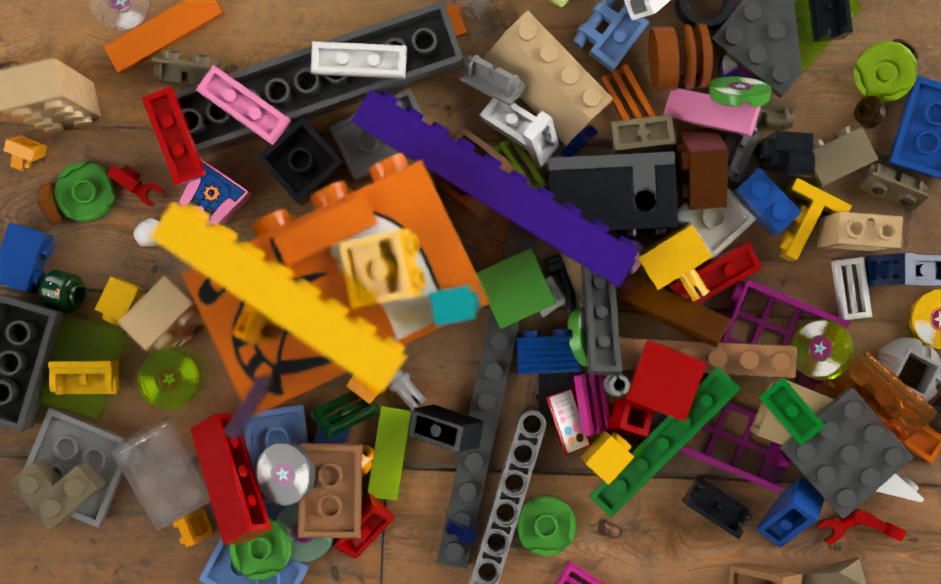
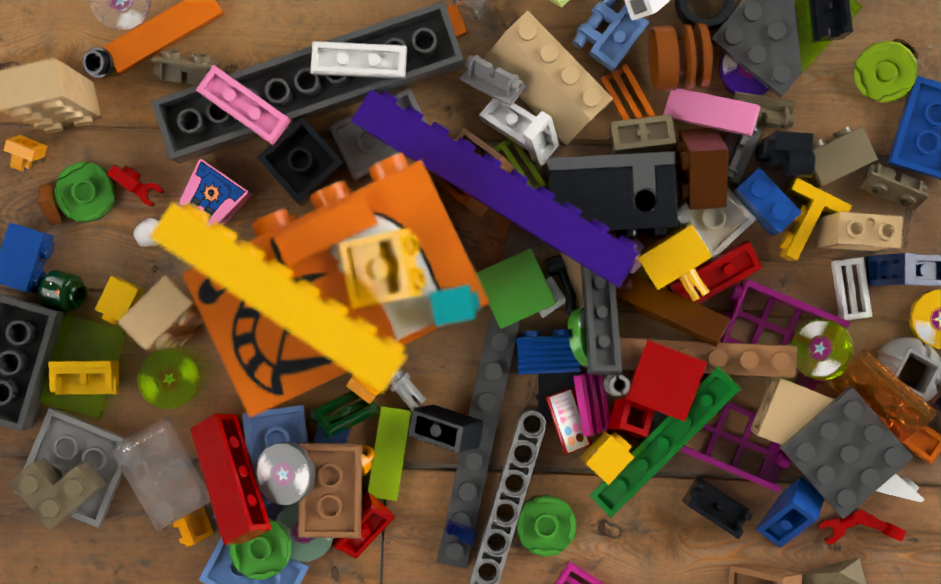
(91, 62): none -> black plate
(174, 136): red plate -> none
(249, 406): clear purple tile -> none
(250, 326): light orange tile -> none
(579, 141): clear blue tile -> none
(735, 90): bright green tile -> none
(791, 411): green plate -> none
(870, 111): dark brown tile -> none

